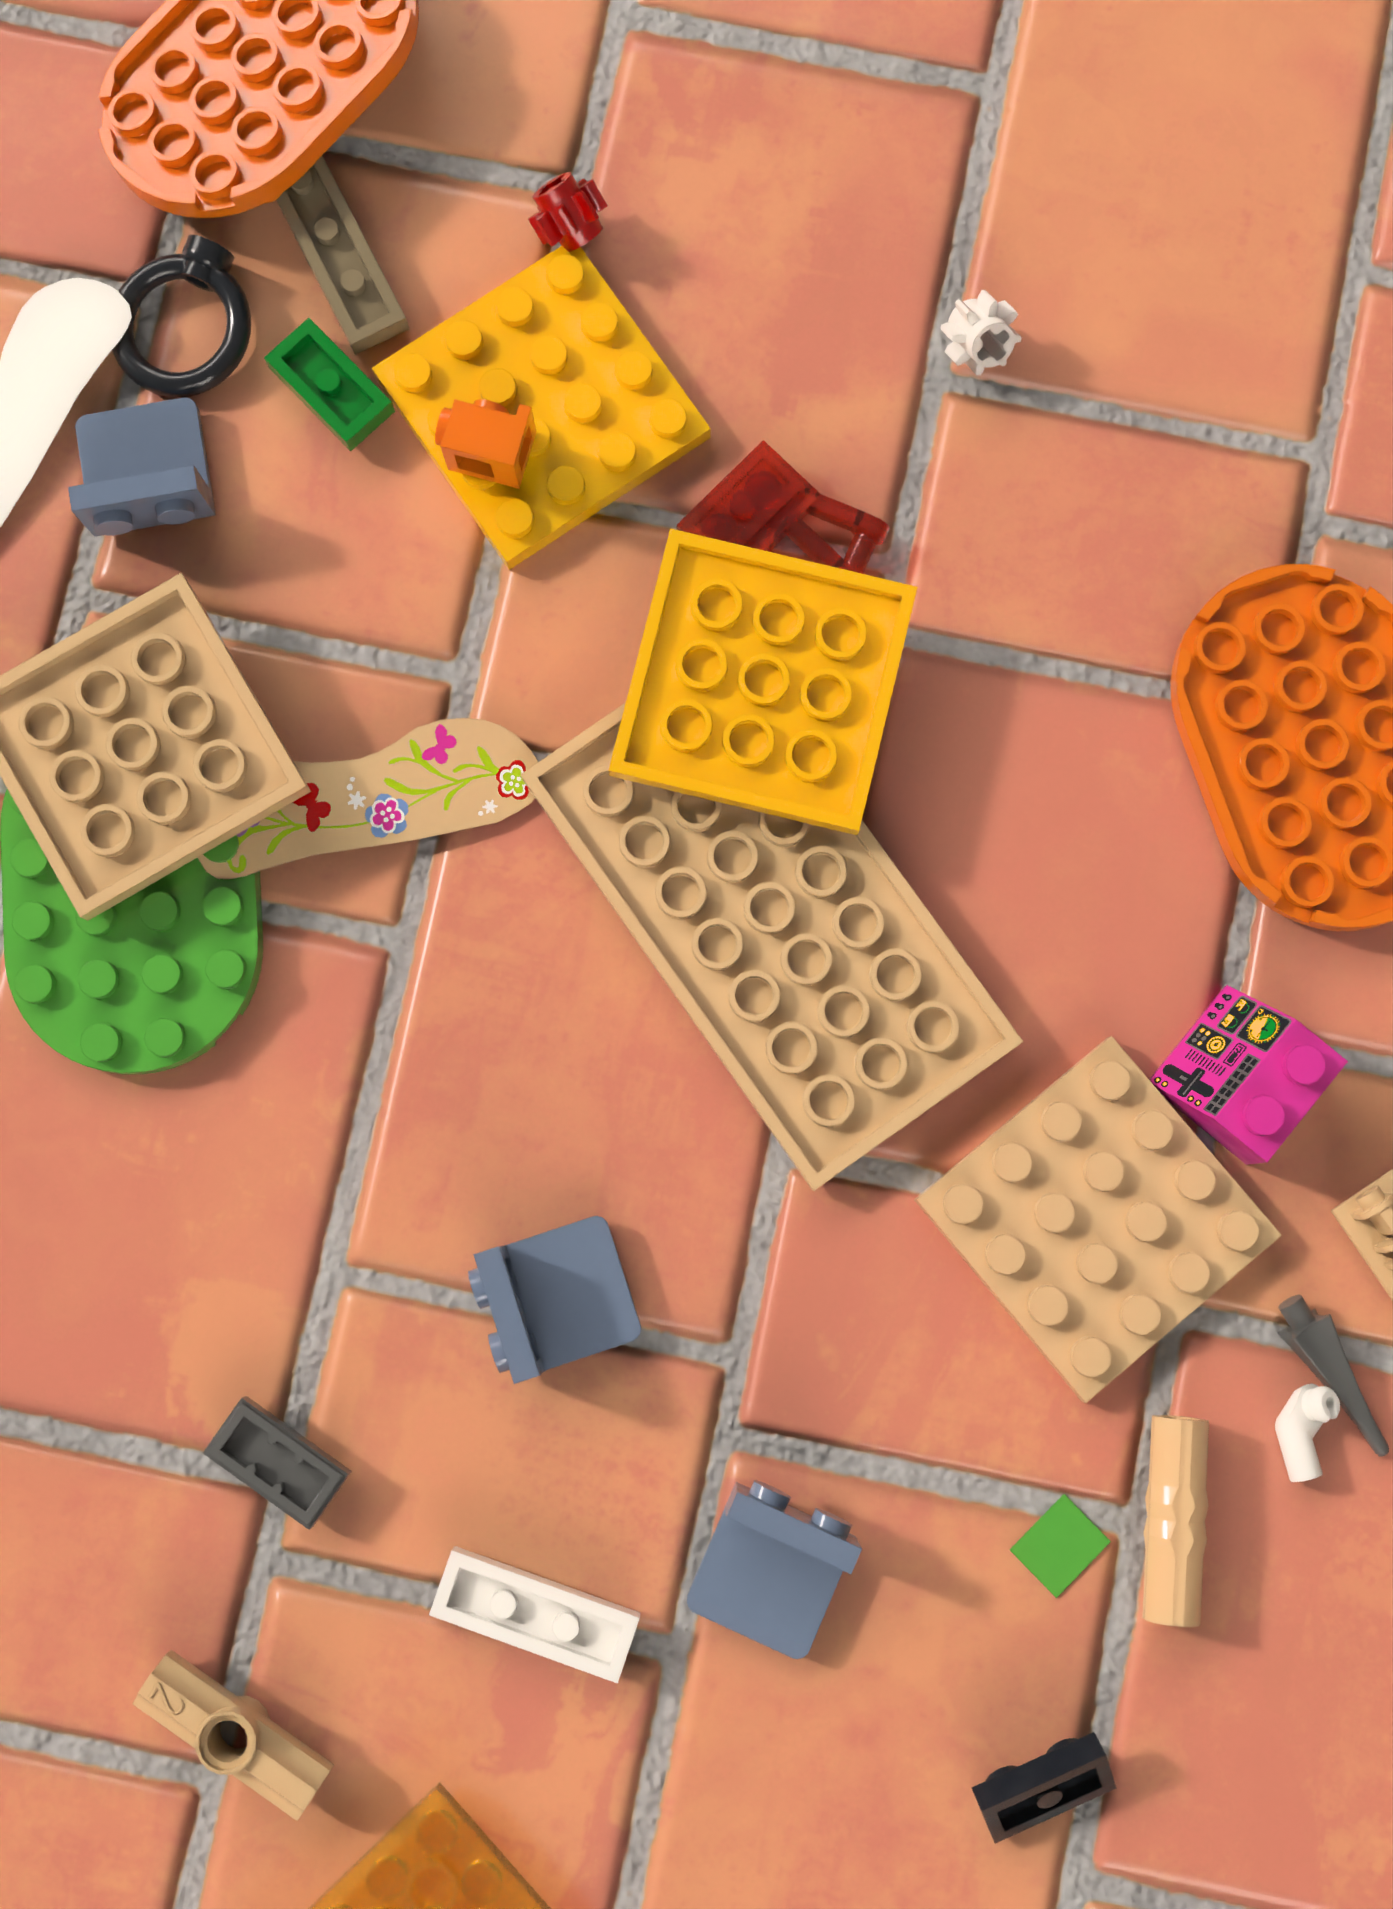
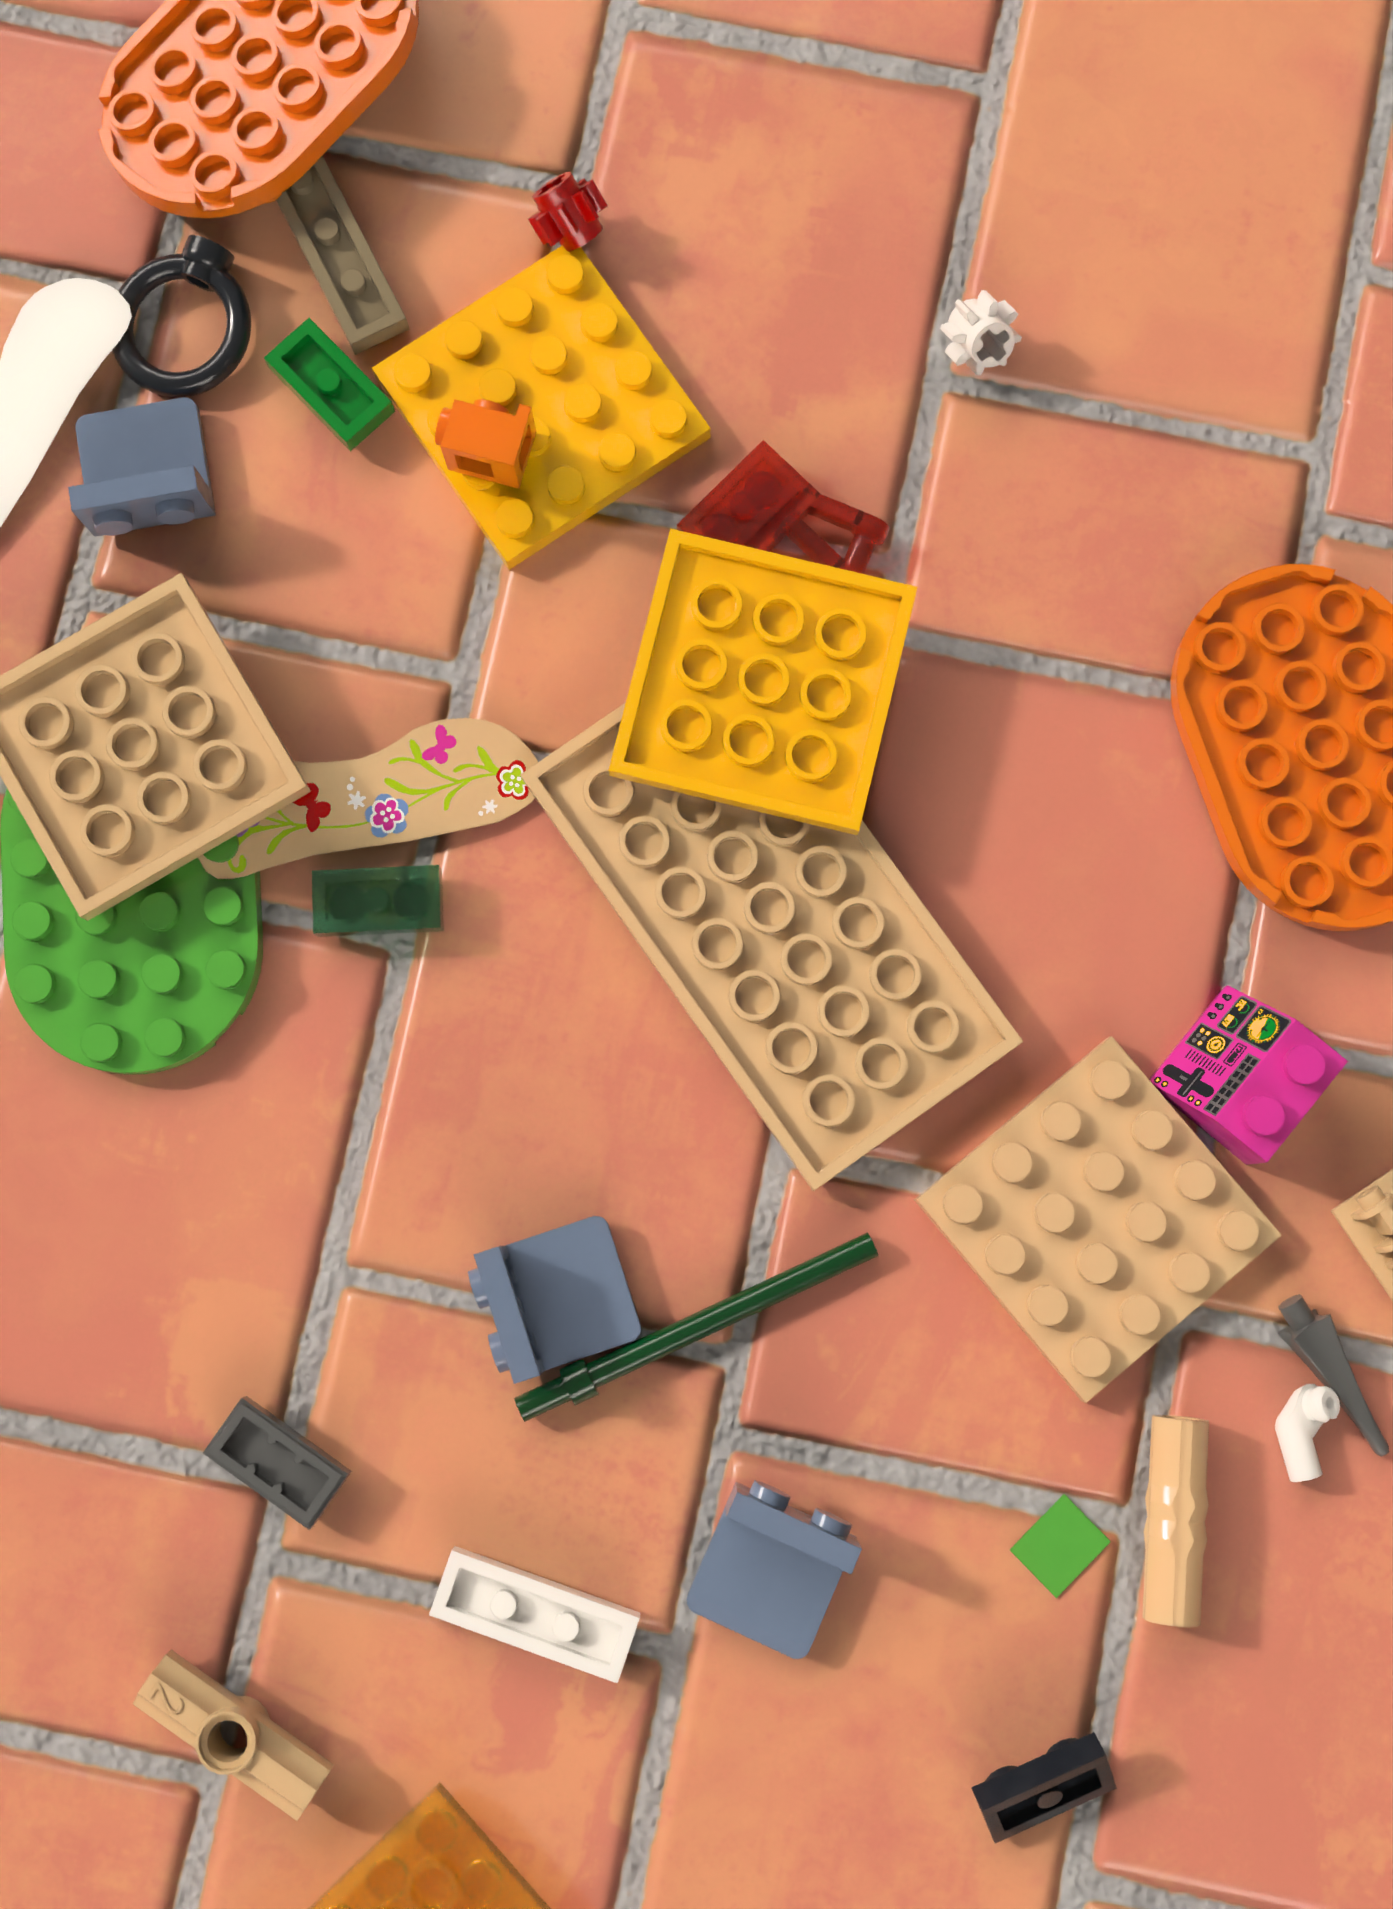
(377, 900): none -> clear green plate
(581, 1380): none -> dark green bar

